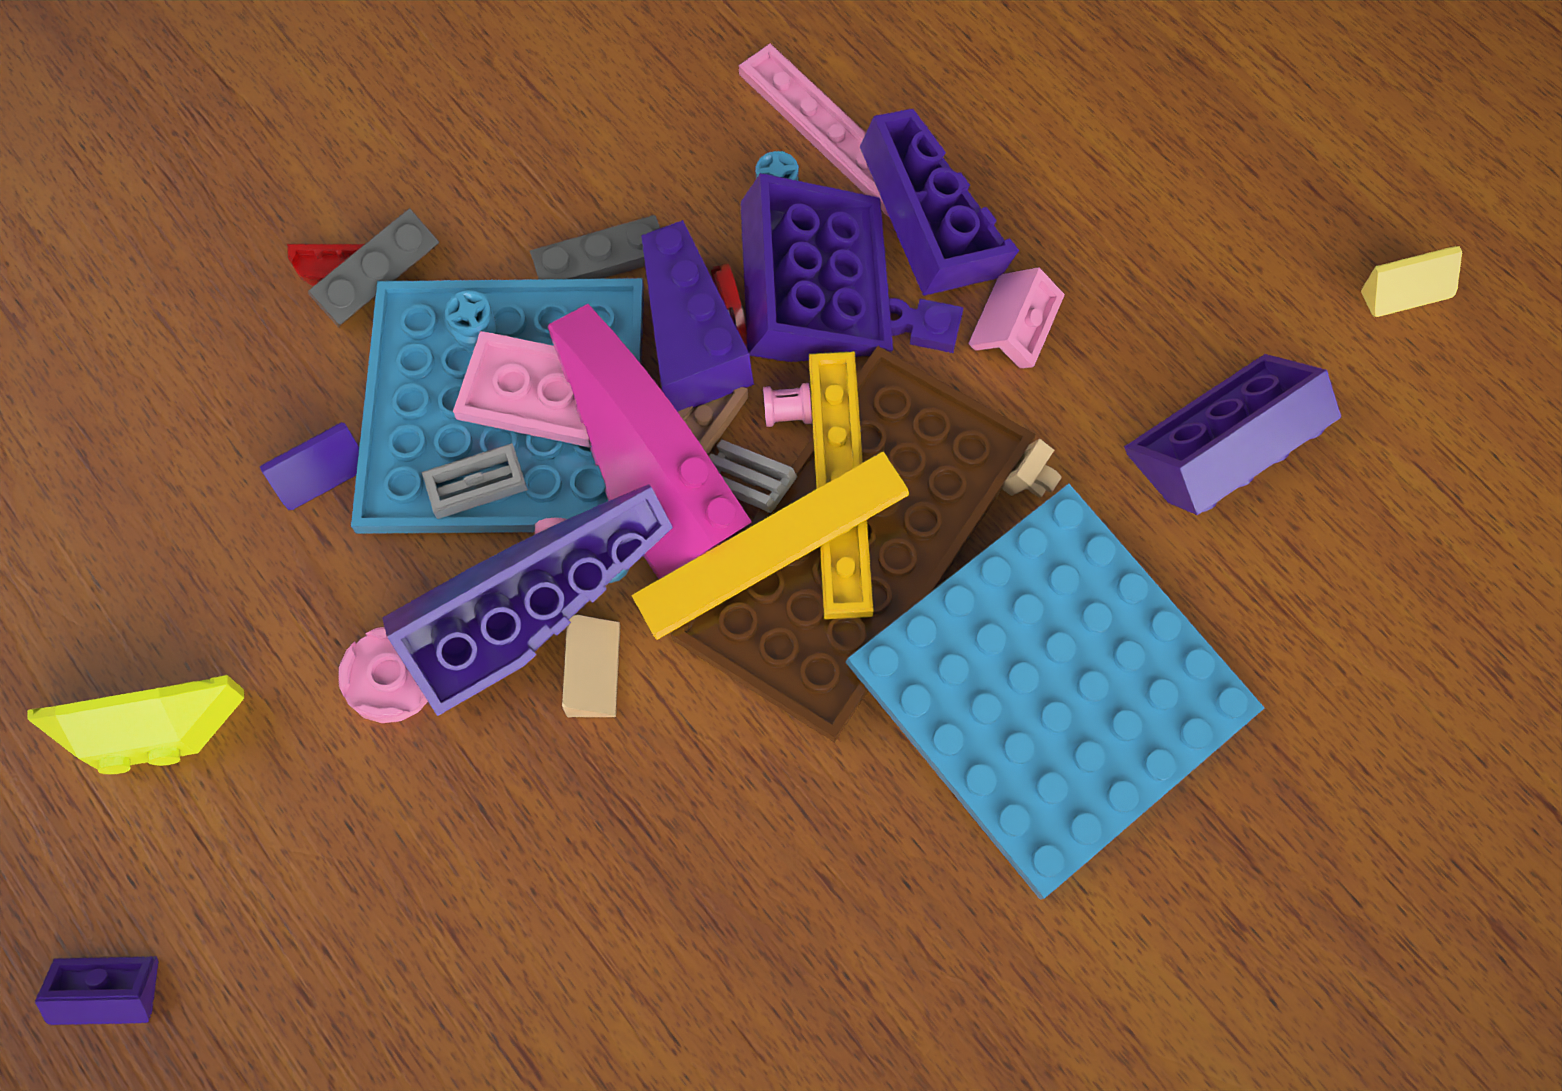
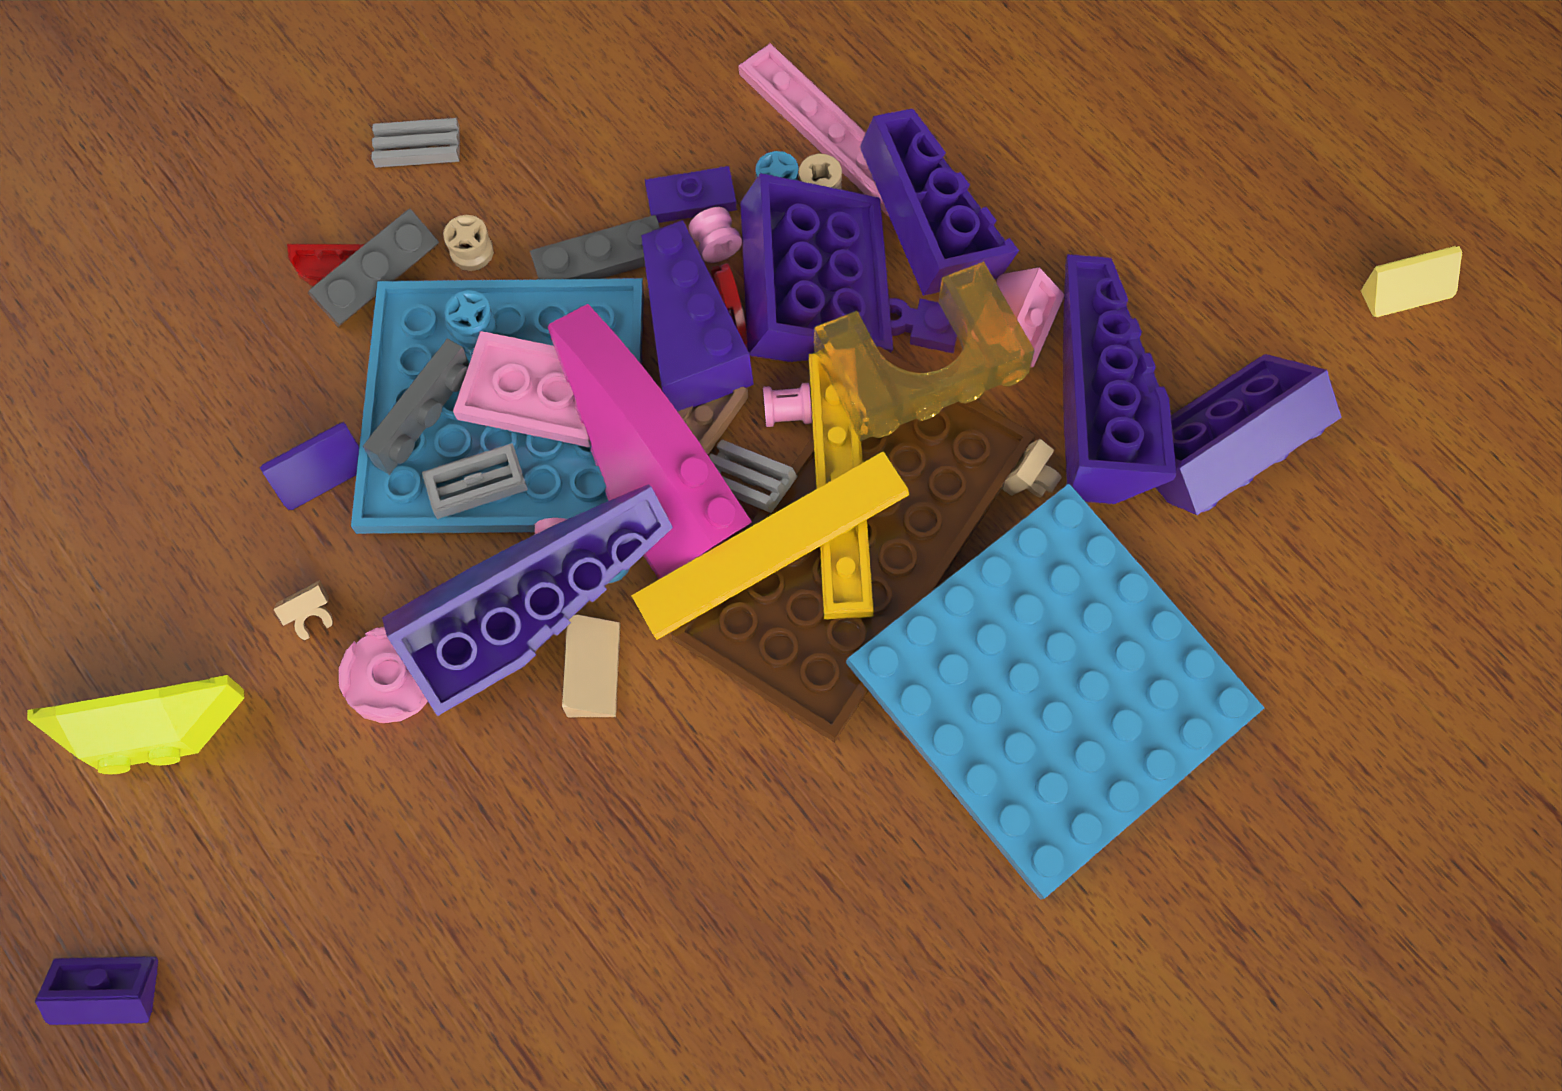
(304, 604): none -> tan tile
(416, 136): none -> light grey tile
(417, 407): none -> dark grey plate
(470, 231): none -> tan wheel
(690, 193): none -> dark purple plate
(715, 234): none -> bright pink wheel
(821, 166): none -> tan wheel
(884, 396): none -> clear yellow arch
(1111, 400): none -> dark purple wedge

